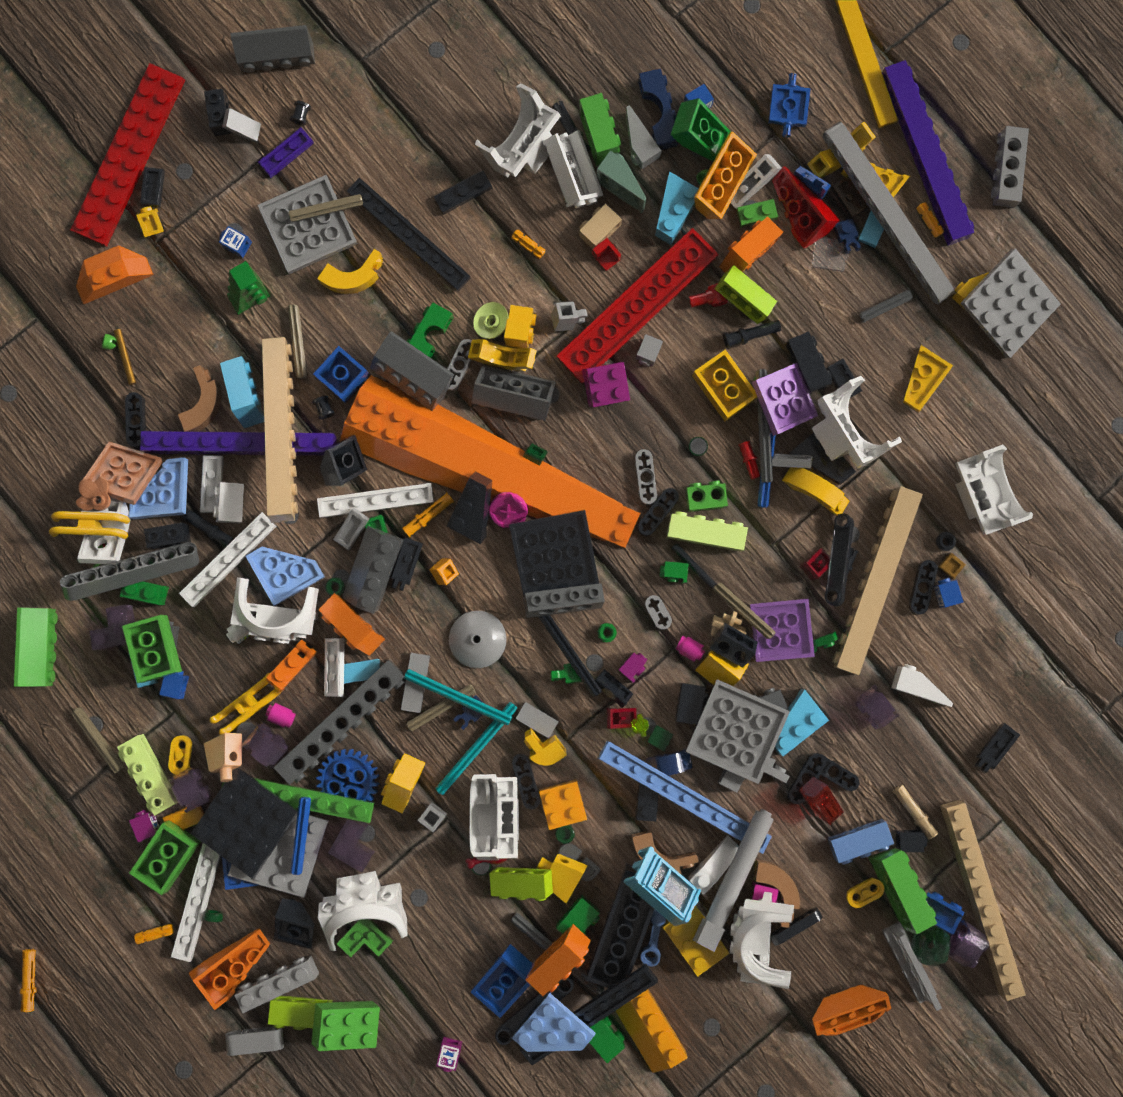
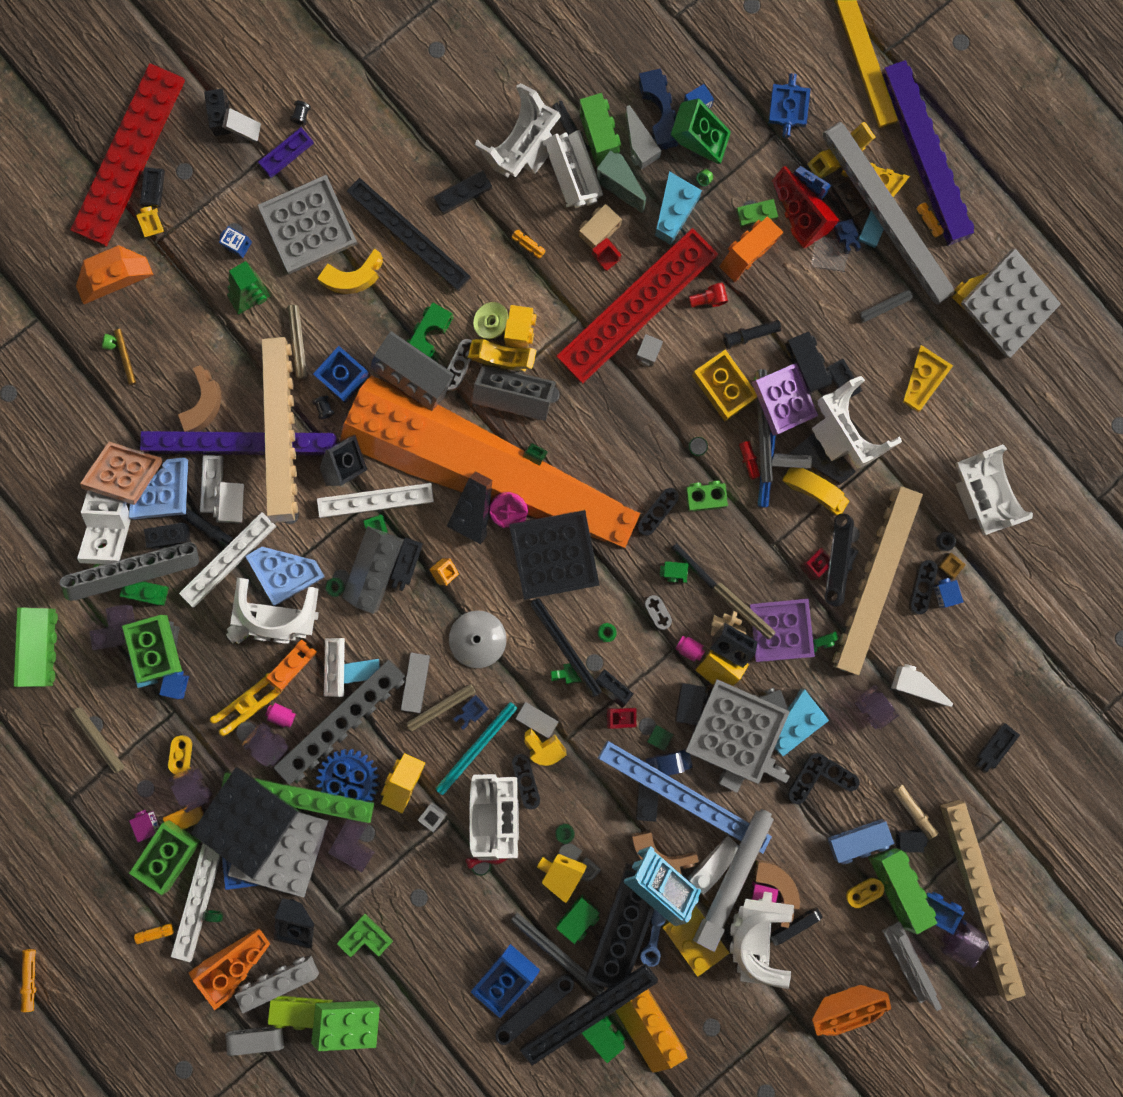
(88, 524): yellow piece -> none
(91, 493): nougat plate -> none
(129, 414): black beam -> none
(148, 774): yellowish green brick -> none
(224, 754): light nougat torso -> none
(242, 391): medium azure wedge -> none
(273, 48): dark grey slope -> none
(300, 835): blue axle -> none
(325, 208): dark tan axle -> none
(350, 625): orange wedge -> none
(351, 529): light grey tile -> none
(359, 899): white piece -> none
(428, 514): light orange pin -> none
(449, 1054): brick -> none
(458, 697): teal axle -> none
(521, 883): lime brick -> none
(553, 1029): light blue plate -> none
(558, 960): orange brick -> none
(562, 804): light orange brick -> none
(563, 600): dark grey brick -> none
(566, 316): light grey brick -> none
(606, 384): magenta brick -> none
(633, 666): magenta brick -> none
(640, 725): clear neon green plate -> none
(649, 462): light grey beam -> none
(707, 532): yellowish green brick -> none
(724, 177): light orange slope -> none
(745, 294): lime brick -> none
(755, 179): white slope -> none
(821, 800): clear red brick -> none
(940, 950): clear green plate -> none
(1017, 139): light grey brick -> none

